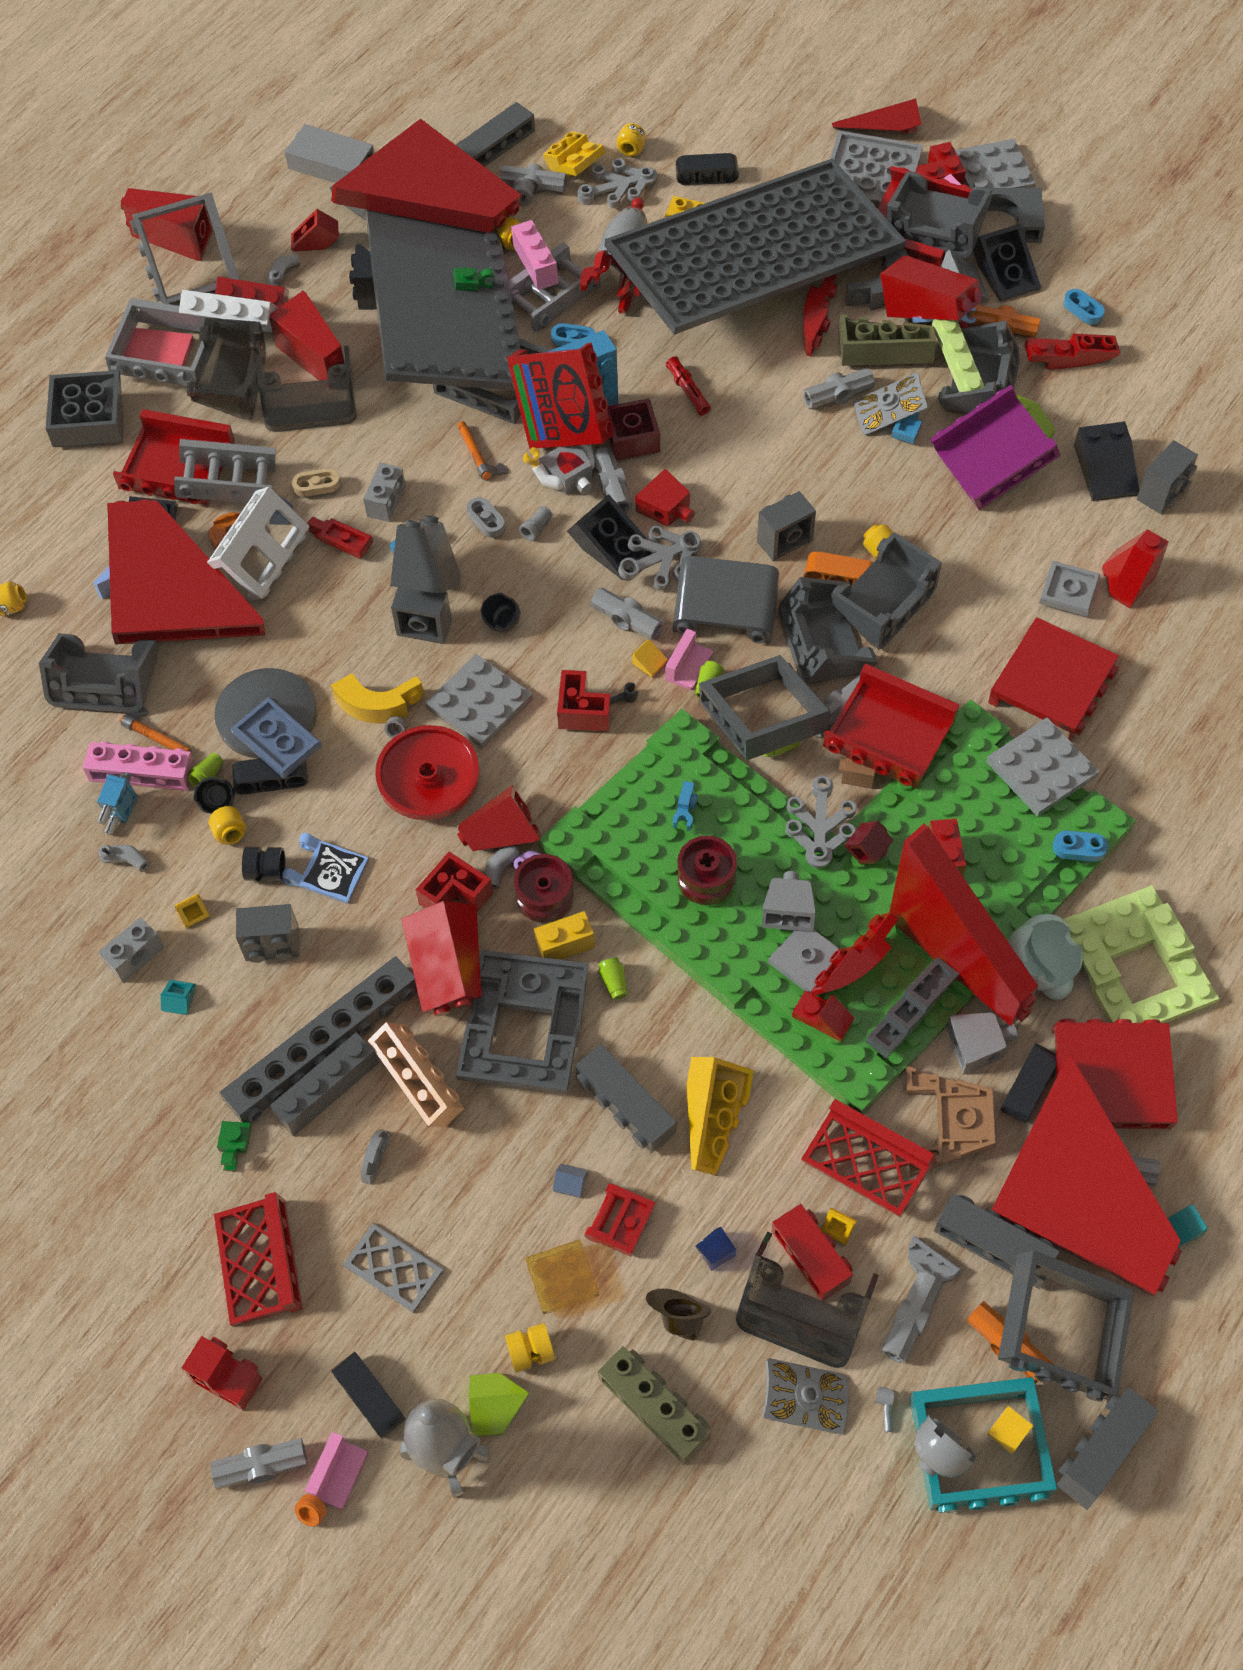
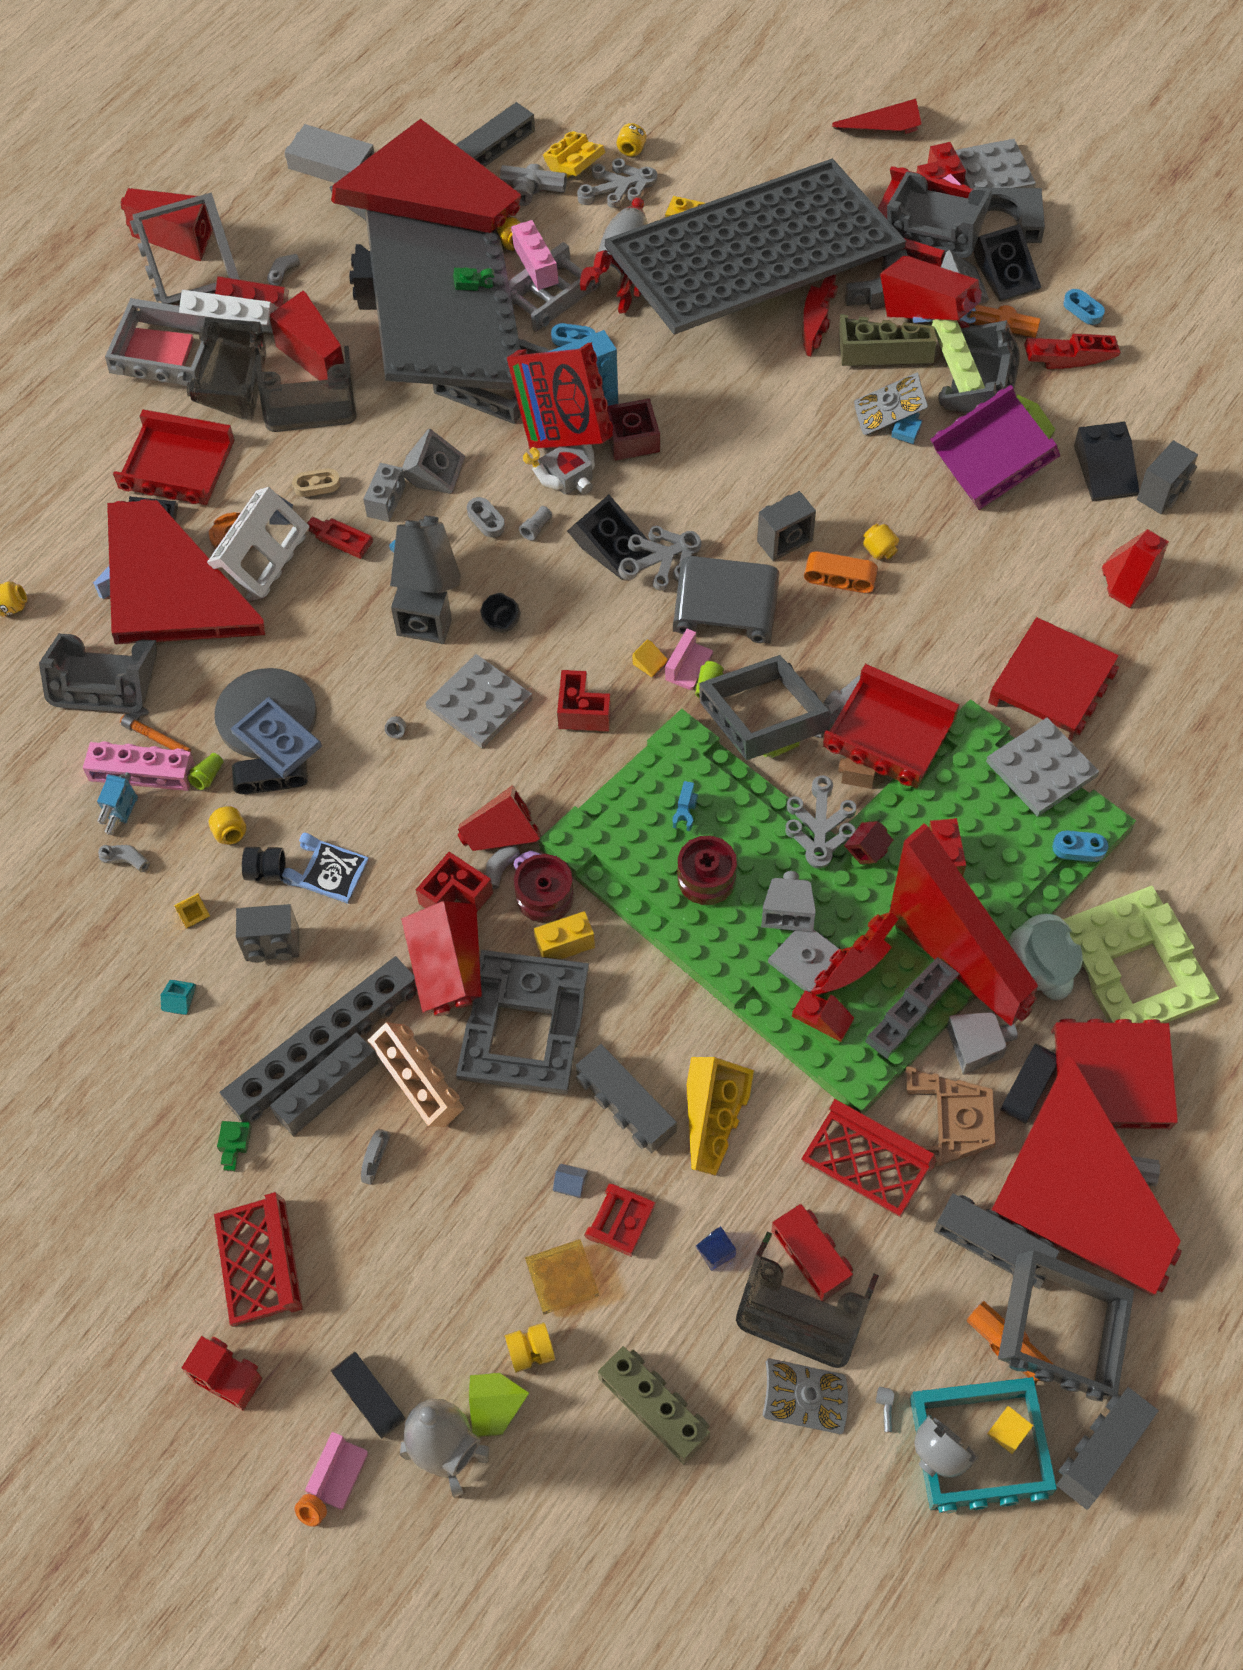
(85, 409): dark grey slope -> none
(131, 949): light grey brick -> none
(213, 793): black hair -> none
(223, 455): light grey fence -> none
(258, 1463): light grey piece -> none
(315, 233): red slope -> none
(376, 706): yellow arch -> none
(393, 1291): light grey window -> none
(427, 772): red dish -> none
(433, 463): none -> light grey slope
(484, 469): orange piece -> none
(612, 478): light grey piece -> none
(613, 977): lime cone -> none
(626, 694): black hand -> none
(627, 613): light grey piece -> none
(664, 500): red torso -> none
(679, 1312): dark brown piece -> none
(683, 378): red pin -> none
(707, 169): black beam -> none
(820, 634): dark grey windscreen -> none
(838, 388): light grey piece -> none
(838, 1226): yellow slope -> none
(869, 160): light grey plate -> none
(889, 590): dark grey windscreen -> none
(911, 1317): light grey piece -> none
(927, 1260): light grey tile -> none
(1069, 588): light grey plate -> none
(1188, 1224): teal slope -> none

